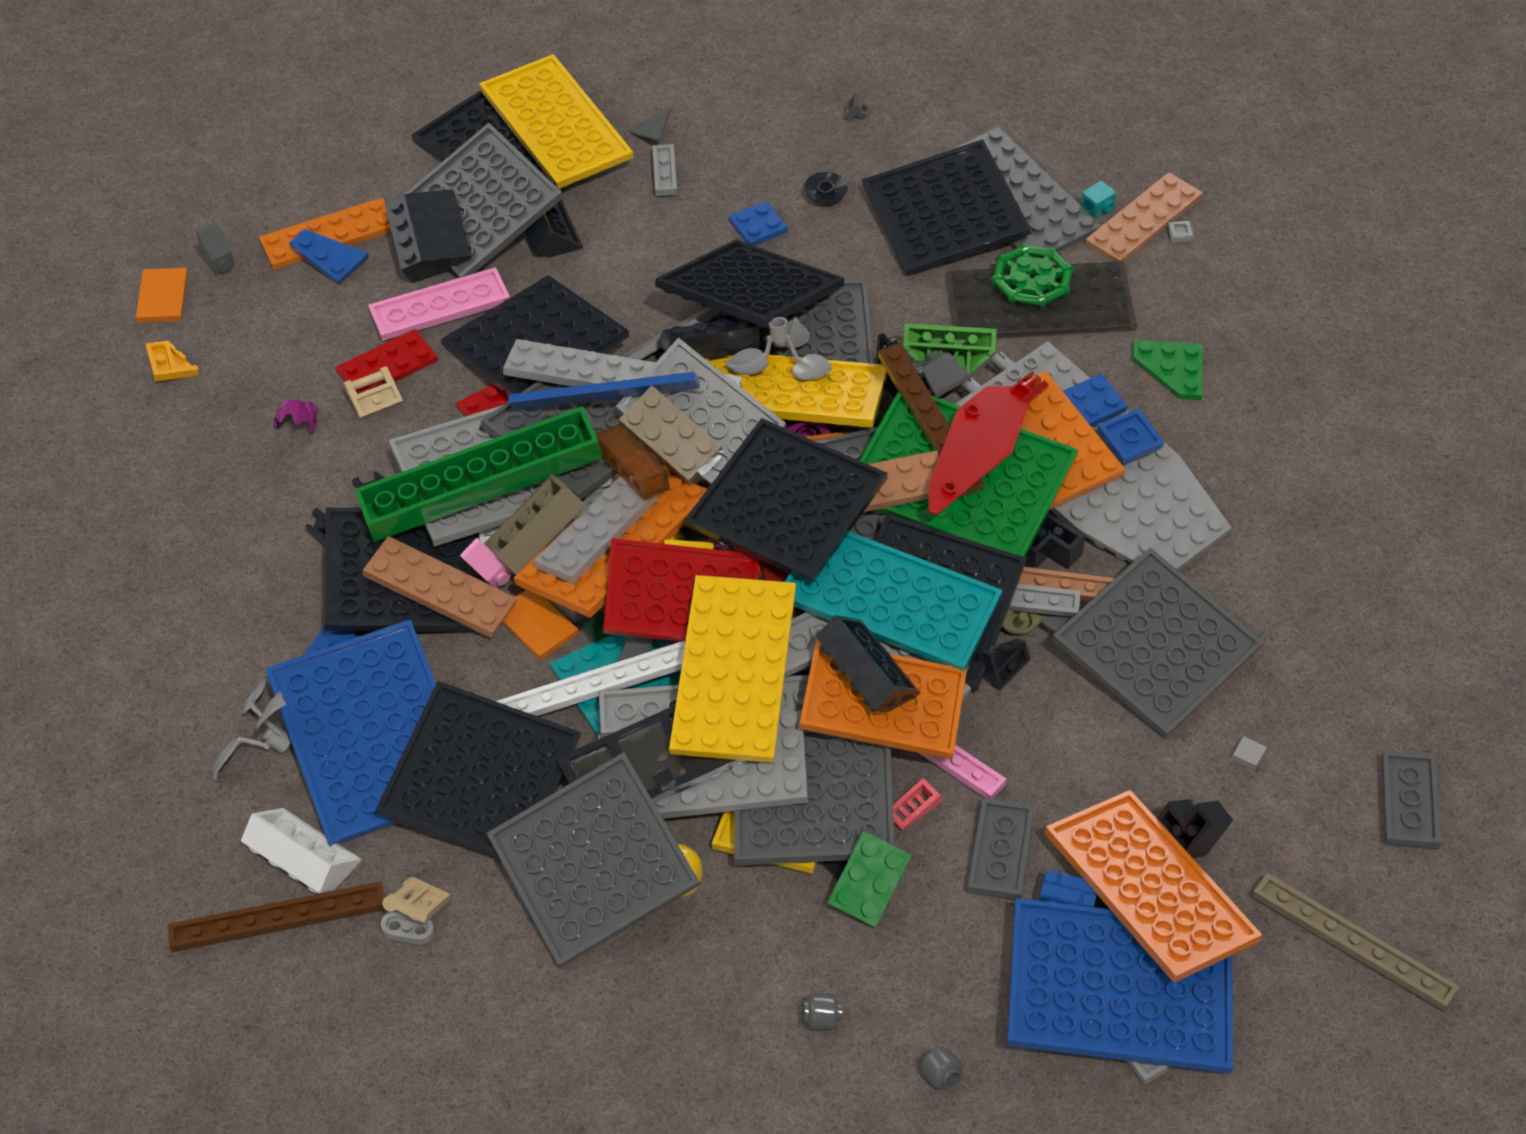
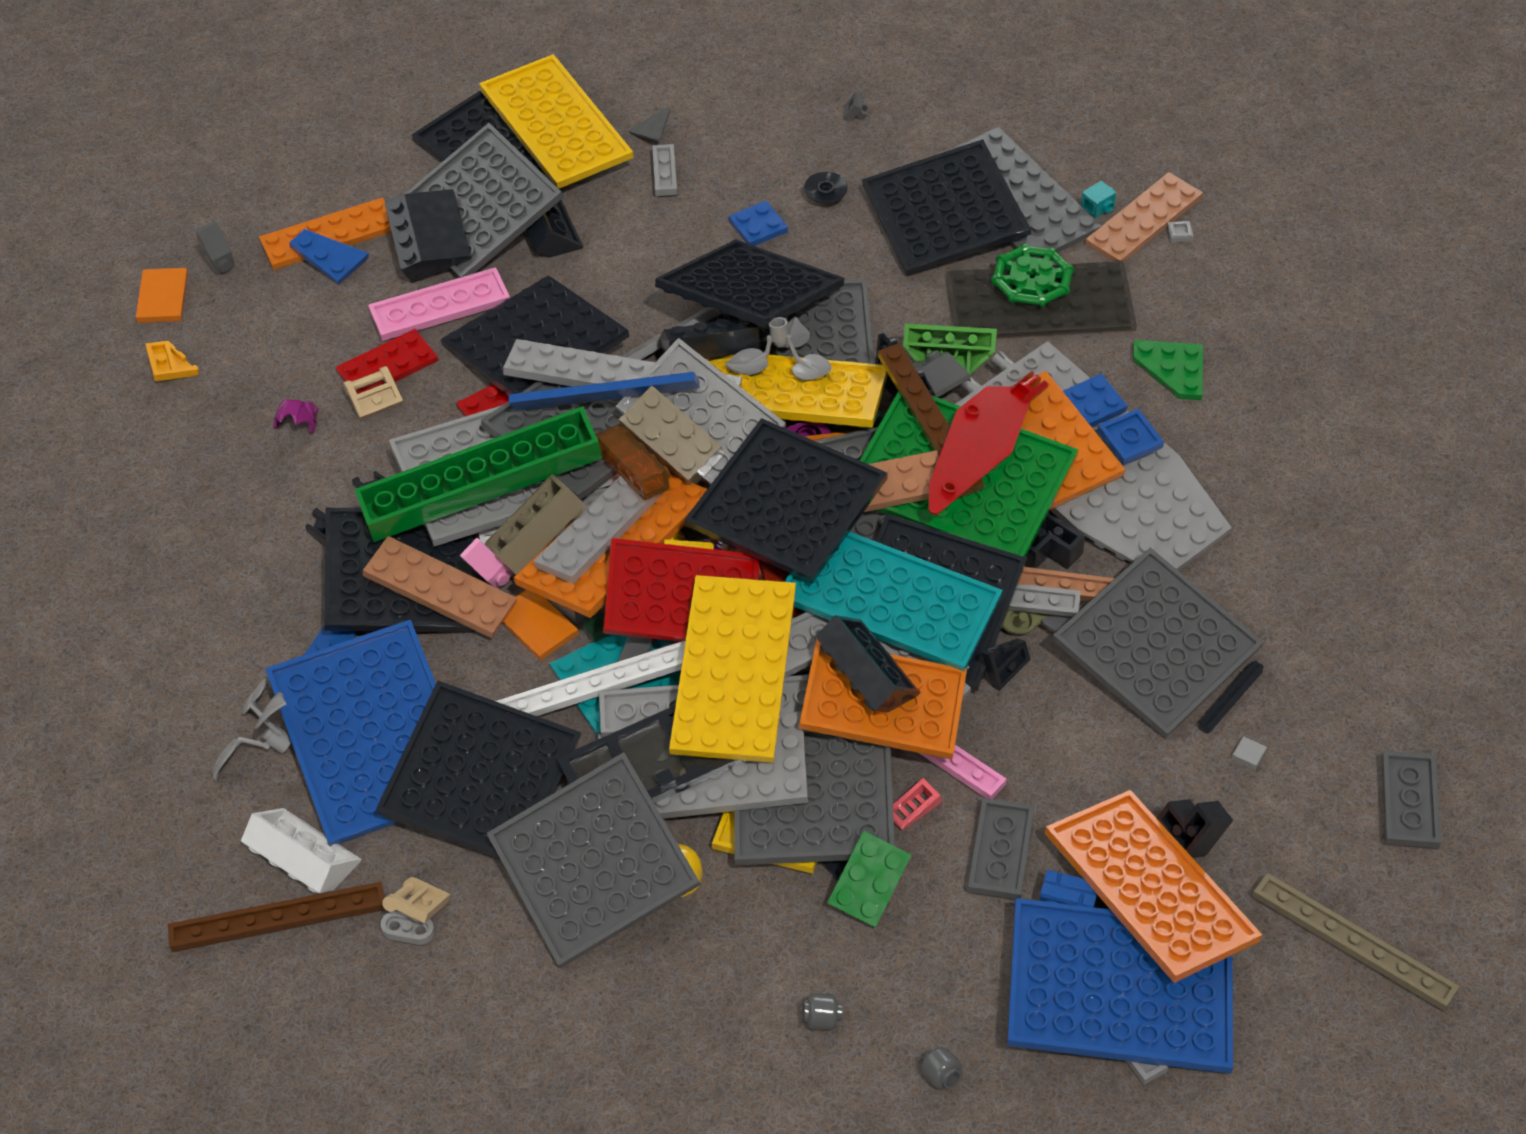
(1230, 697): none -> black axle

